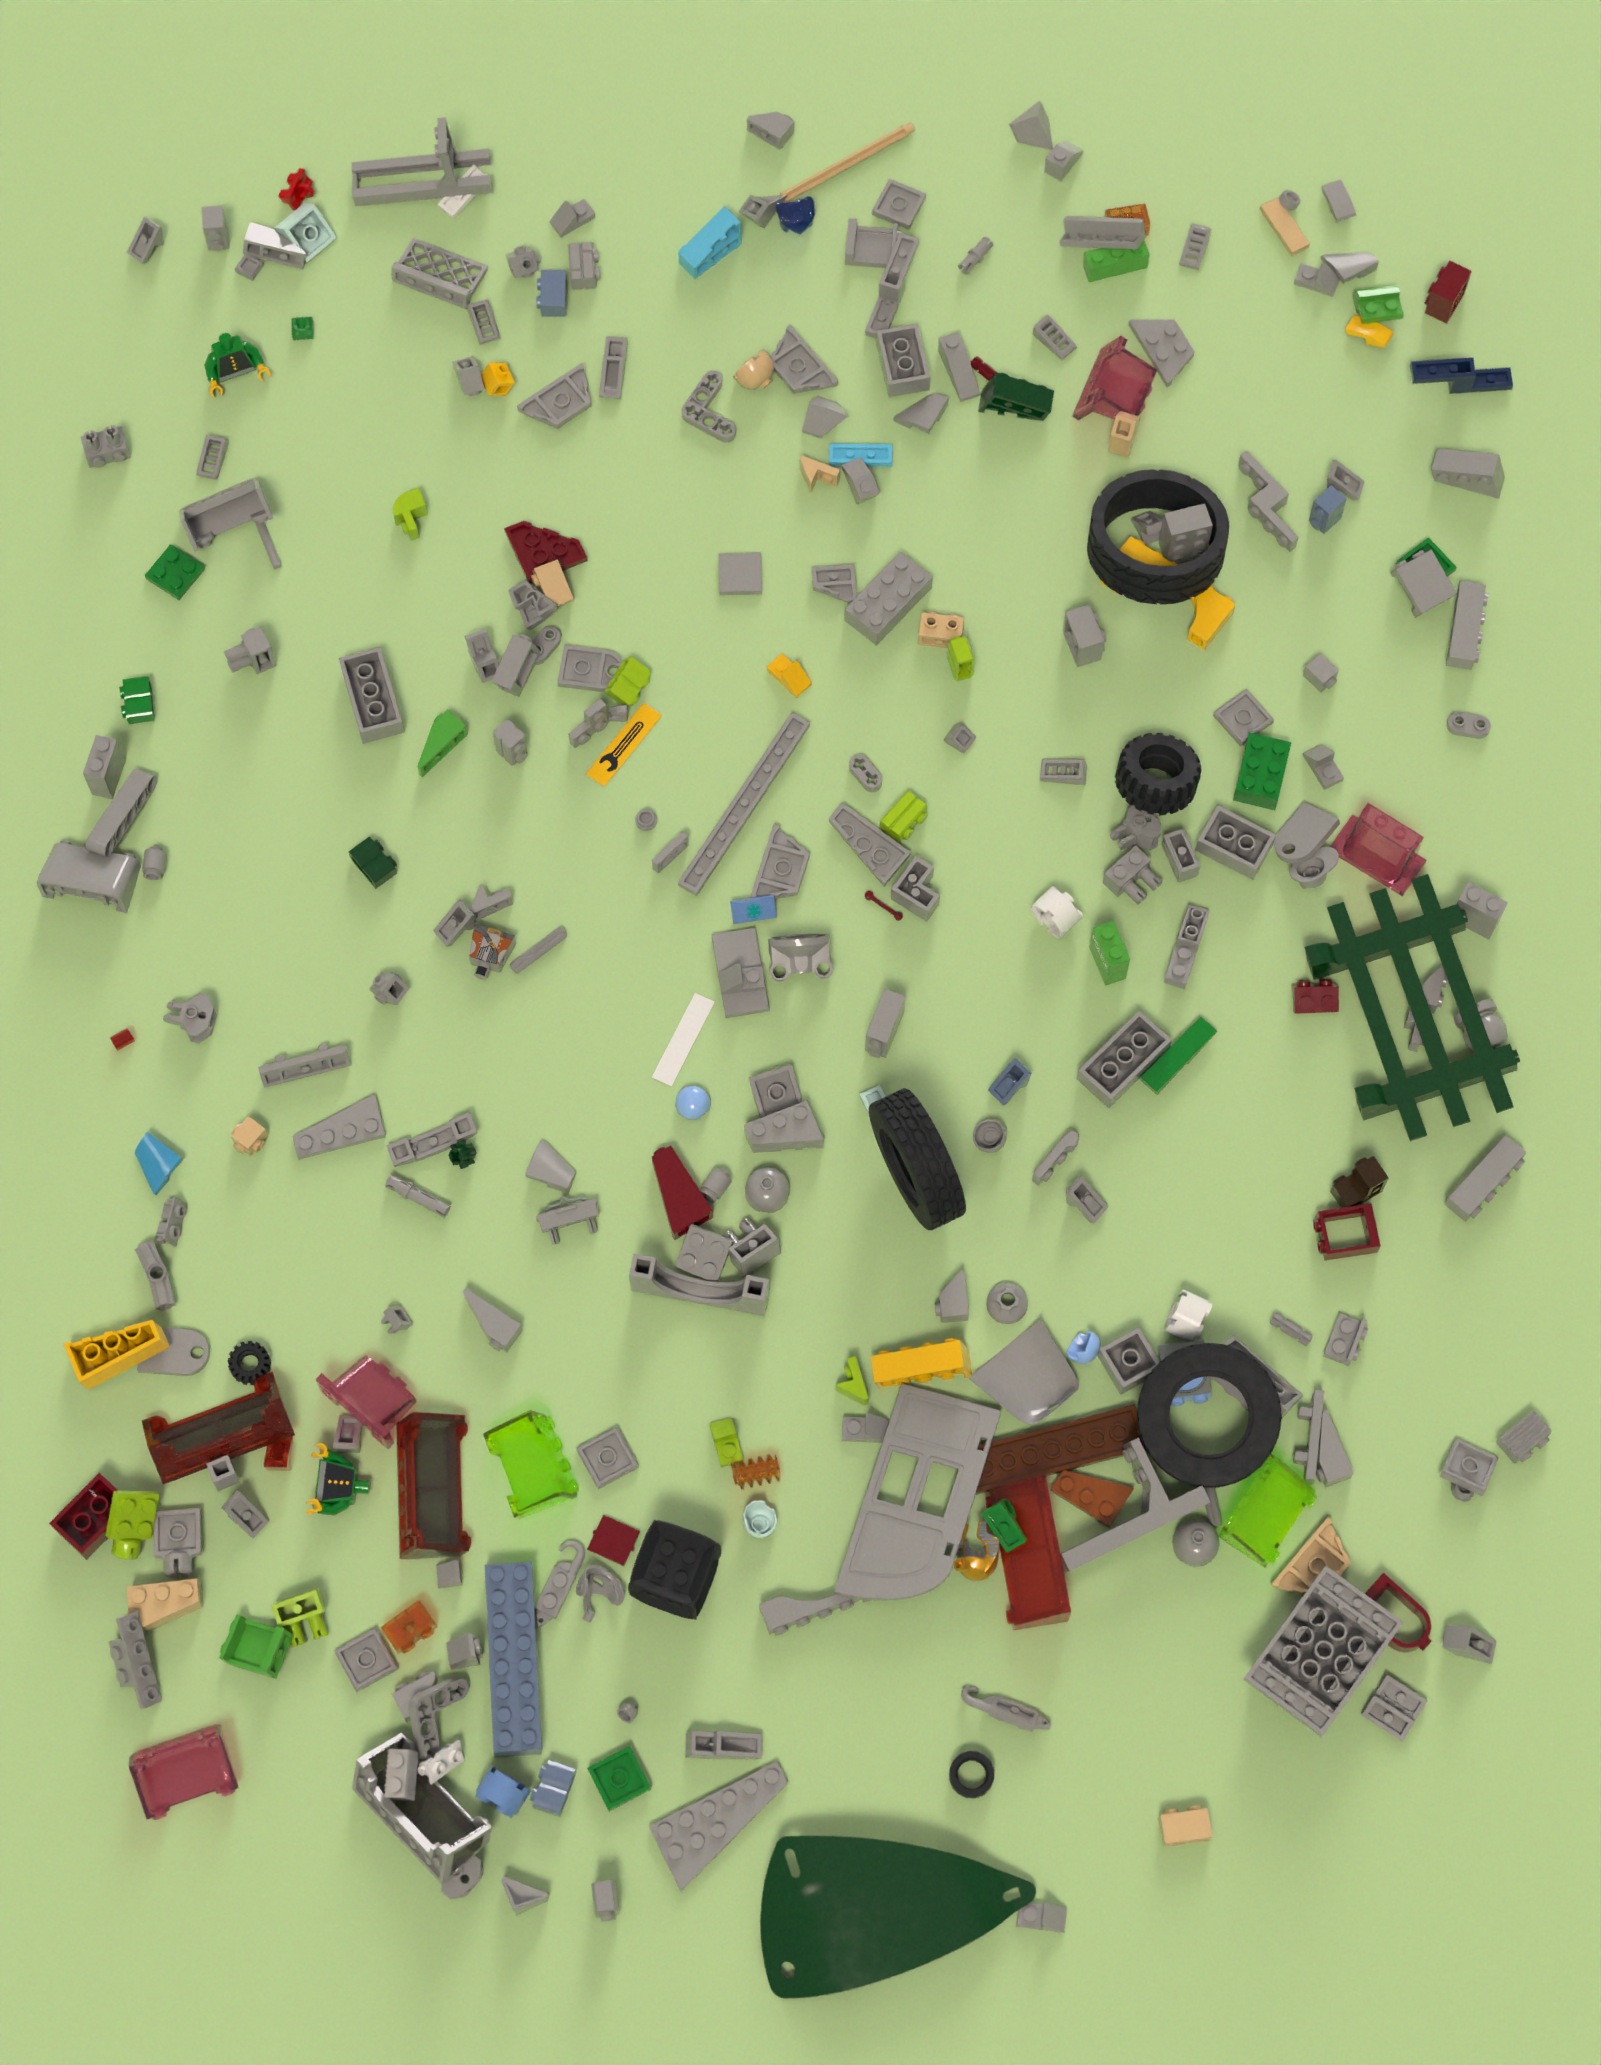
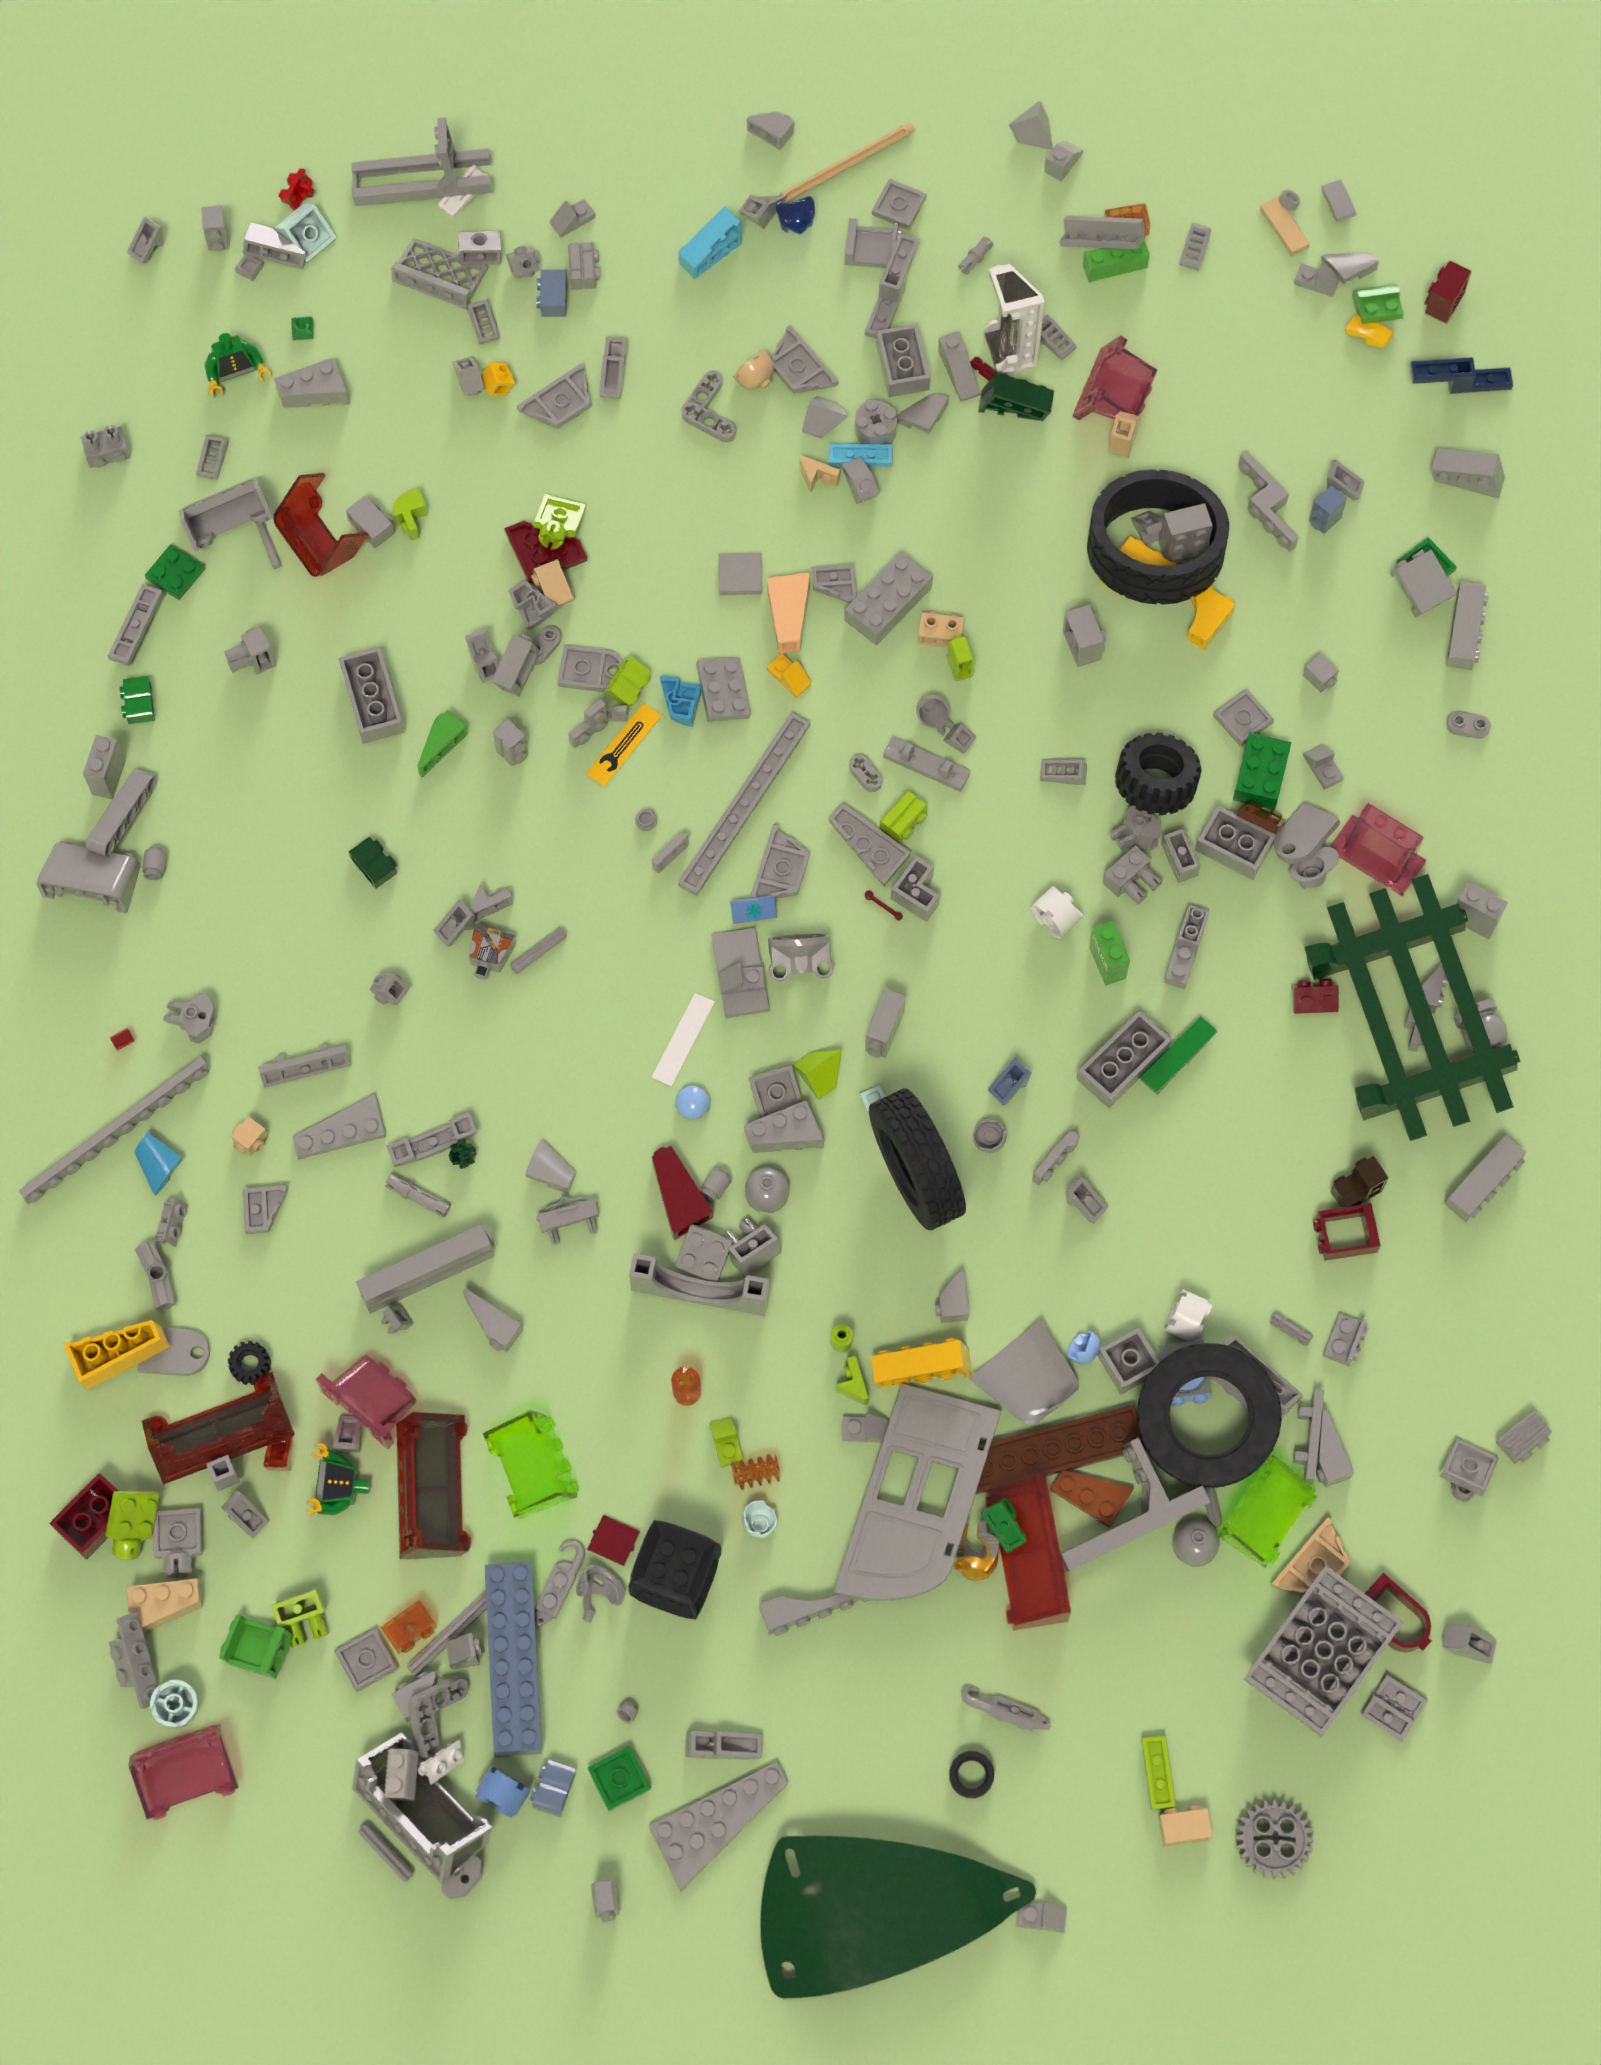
(107, 1136): none -> light grey plate
(135, 625): none -> light grey hinge
(174, 1704): none -> light aqua cylinder
(262, 1207): none -> light grey wing
(307, 534): none -> clear red windscreen
(312, 385): none -> light grey wedge
(368, 518): none -> light grey brick
(385, 1852): none -> light grey axle
(426, 1268): none -> light grey brick
(448, 1634): none -> light grey axle
(449, 1574): light grey slope -> none
(479, 247): none -> light grey brick
(523, 1896): light grey slope -> none
(558, 520): none -> lime plate
(607, 1457): light grey tile -> none
(681, 699): none -> dark azure slope
(686, 1386): none -> clear orange piece
(723, 689): none -> light grey plate
(788, 607): none -> light nougat slope
(820, 1071): none -> lime slope
(843, 1344): none -> lime brick
(875, 423): none -> light grey brick
(926, 764): none -> light grey hinge
(934, 712): none -> light grey piece
(1003, 1313): light grey piece -> none
(1016, 334): none -> white windscreen
(1158, 1773): none -> lime plate
(1164, 346): light grey wing -> none
(1253, 813): none -> reddish brown plate
(1275, 1861): none -> light grey gear

